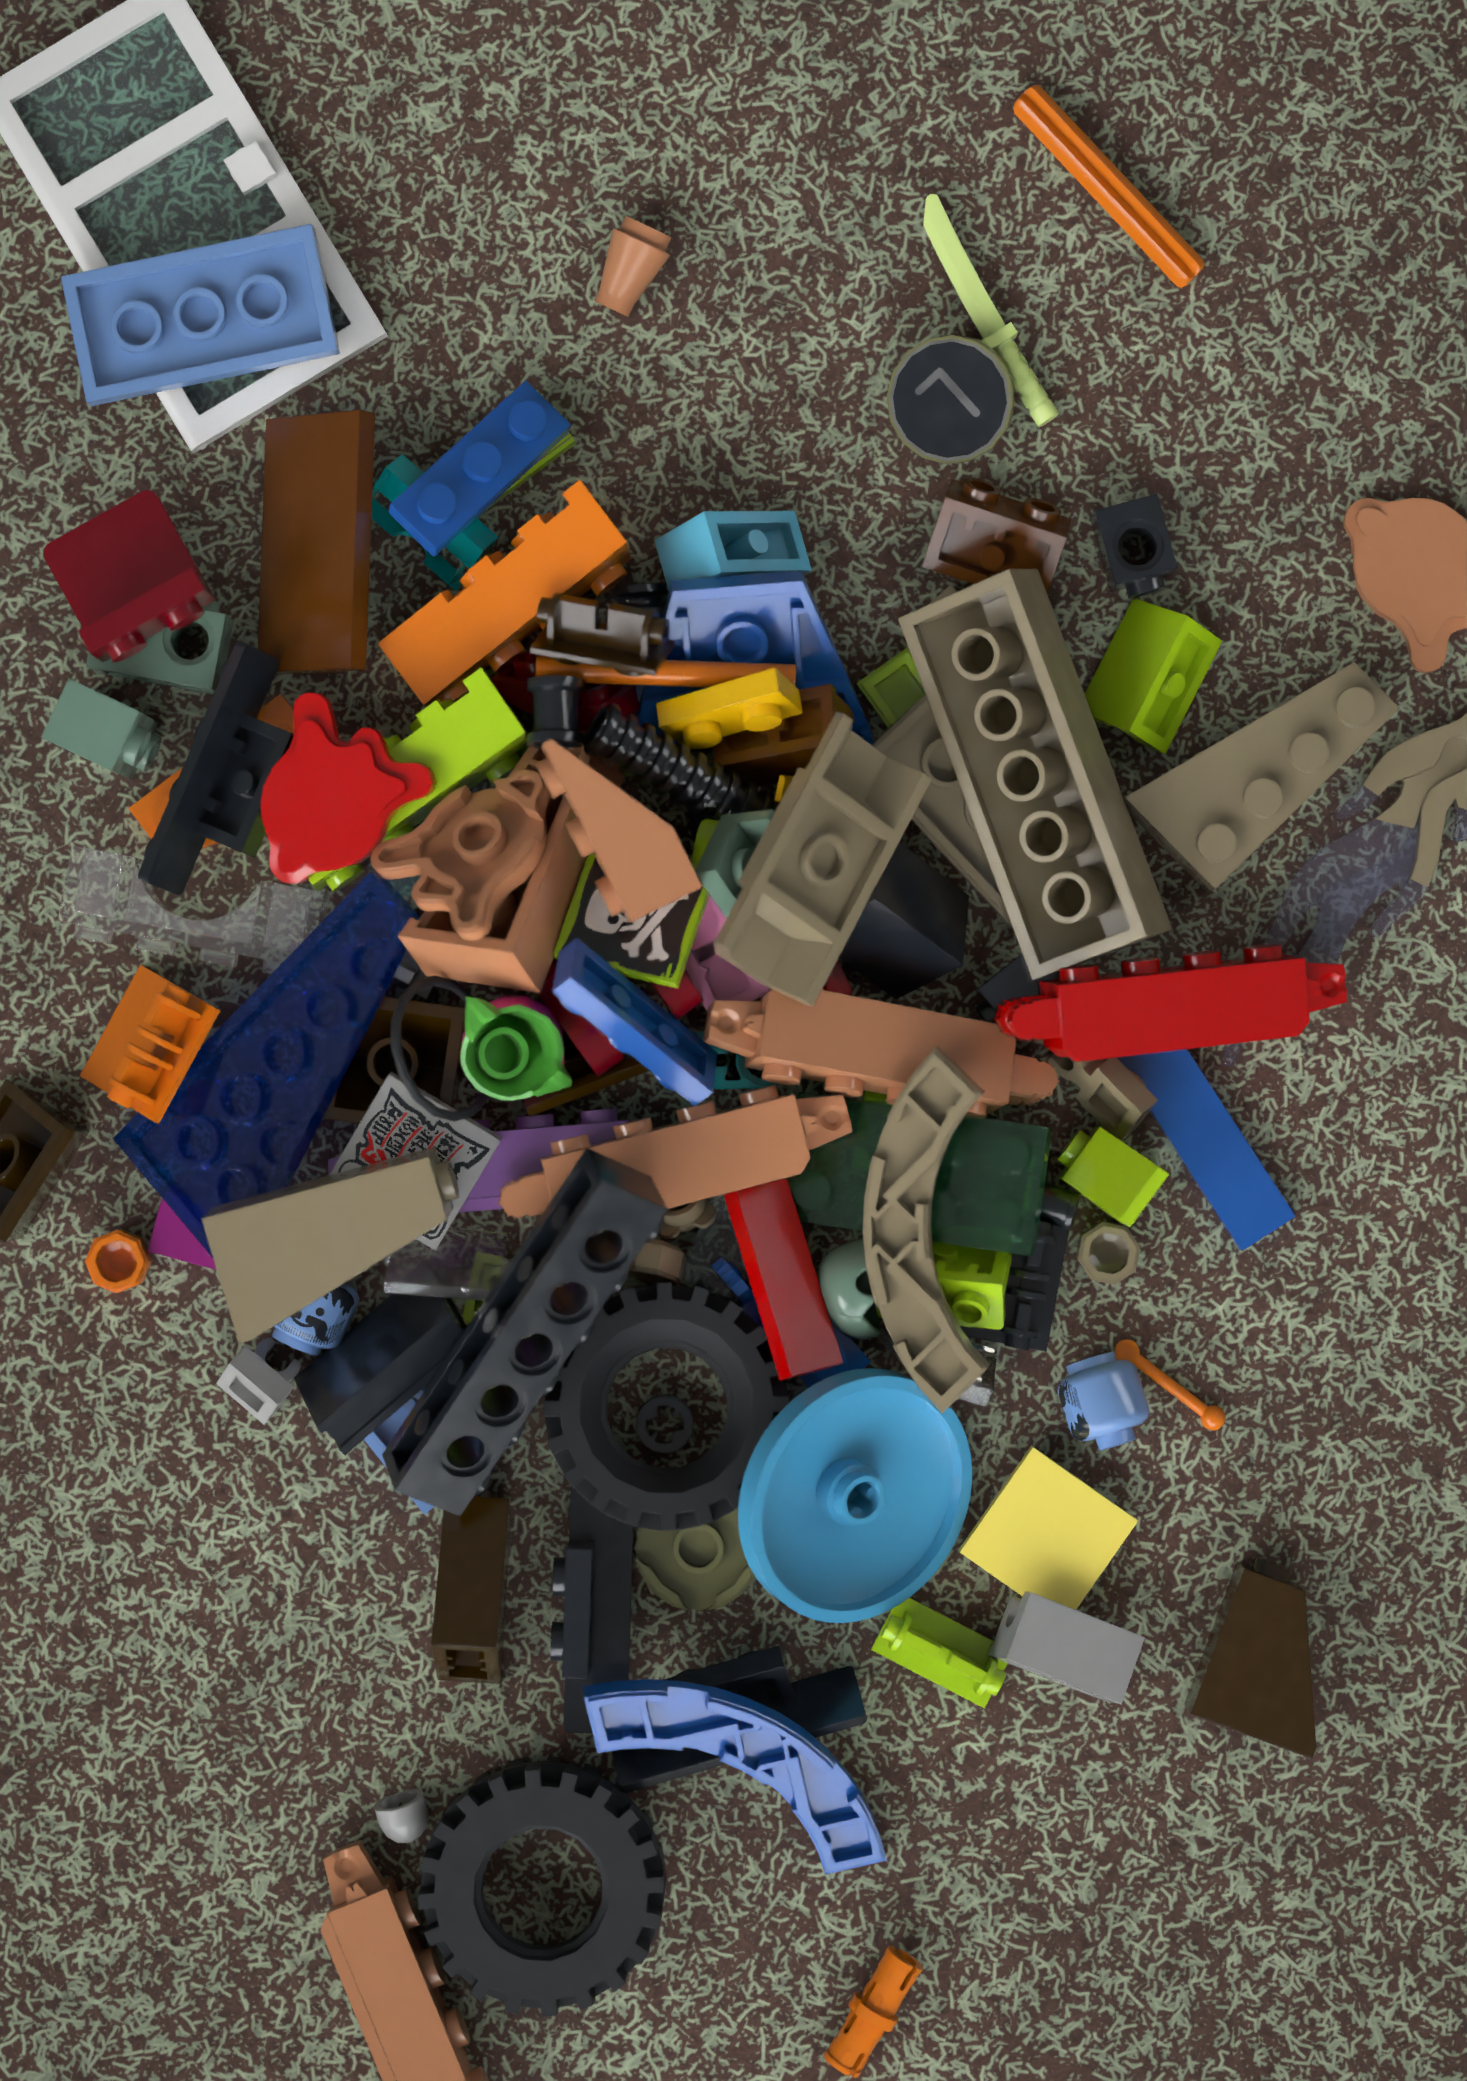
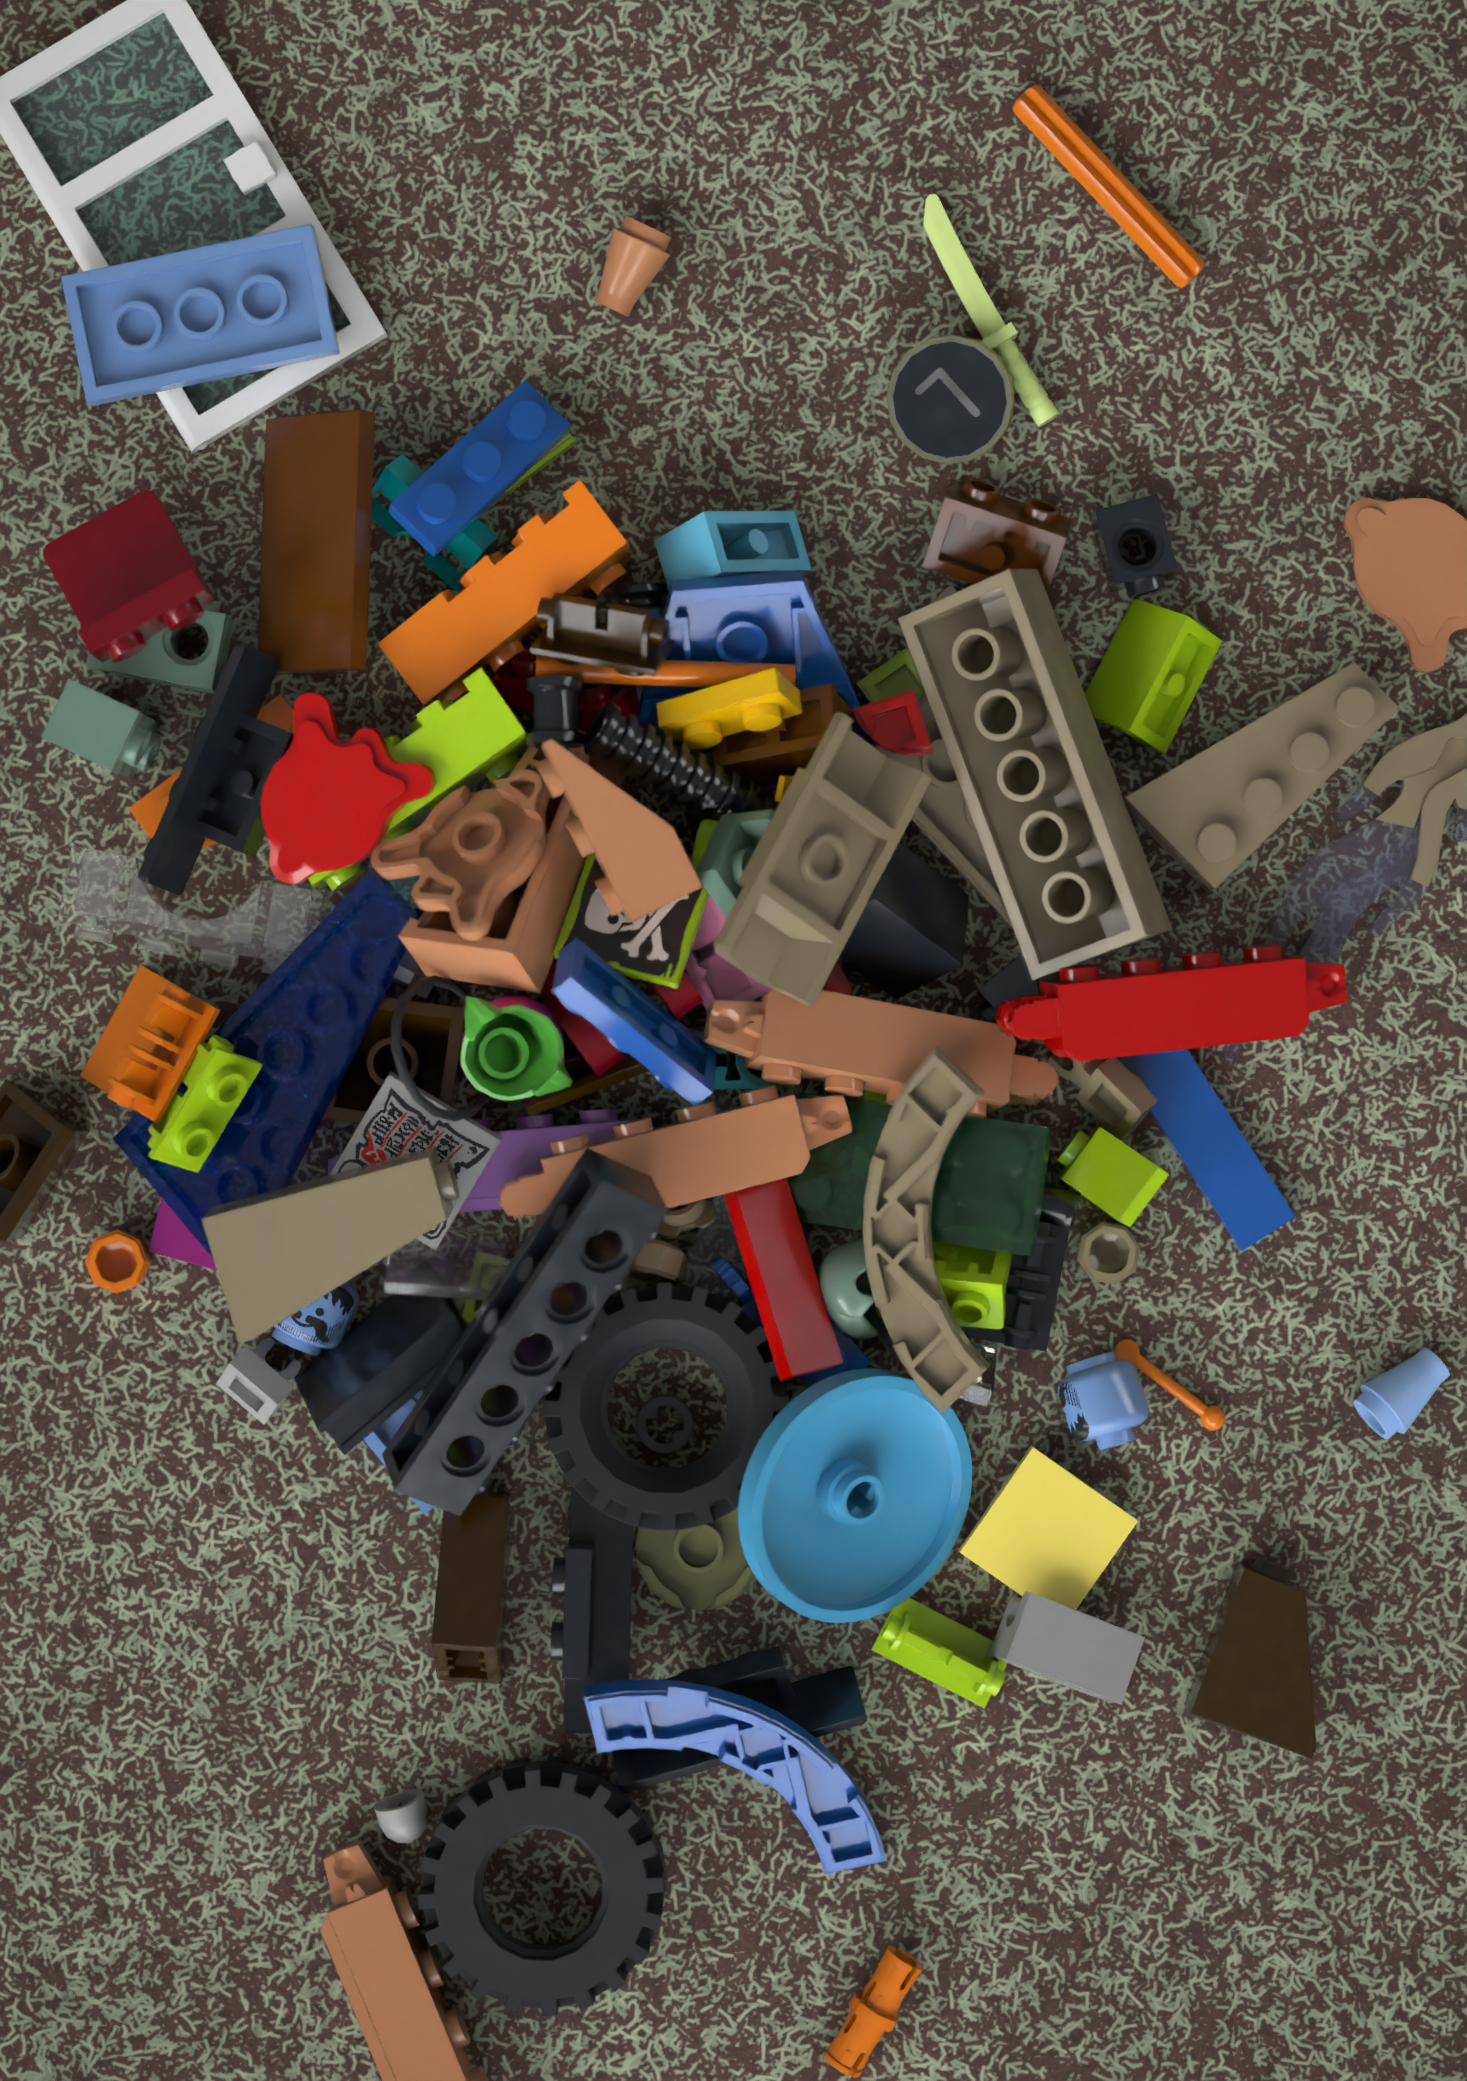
(198, 1117): none -> lime hinge
(895, 725): none -> red tile
(1398, 1395): none -> light blue cone

